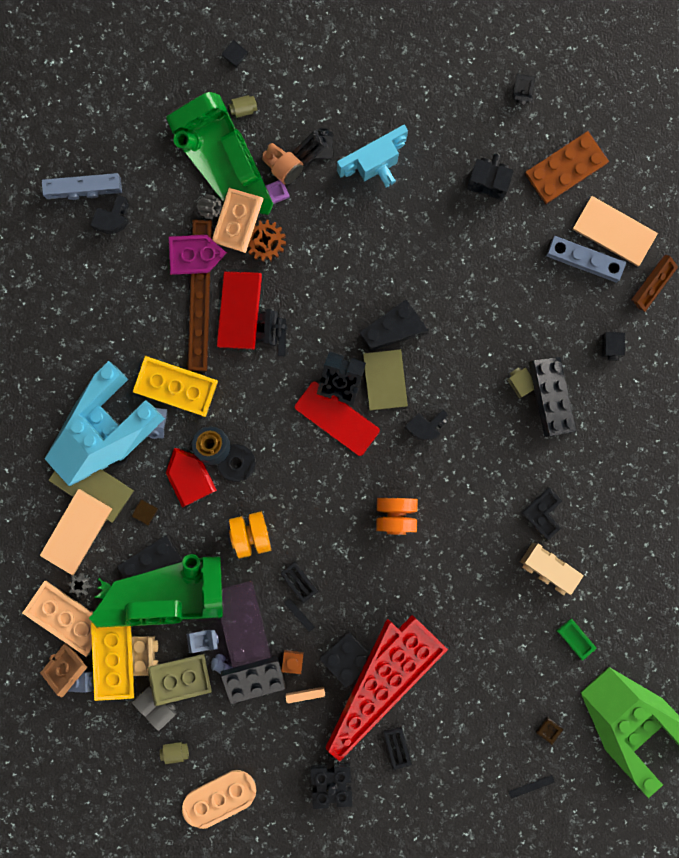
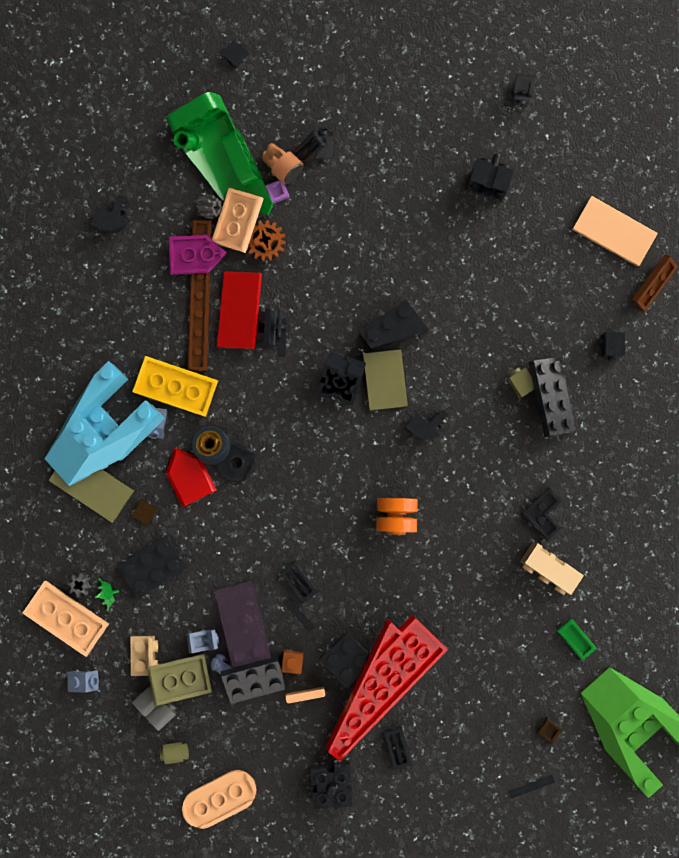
(63, 670): medium nougat plate -> none
(76, 532): light nougat tile -> none
(82, 186): sand blue piece -> none
(112, 663): yellow plate -> none
(164, 595): green panel -> none
(243, 106): olive brick -> none
(244, 536): light orange wheel -> none
(337, 419): red piece -> none
(375, 157): medium azure brick -> none
(566, 167): dark orange plate -> none
(585, 259): sand blue piece -> none

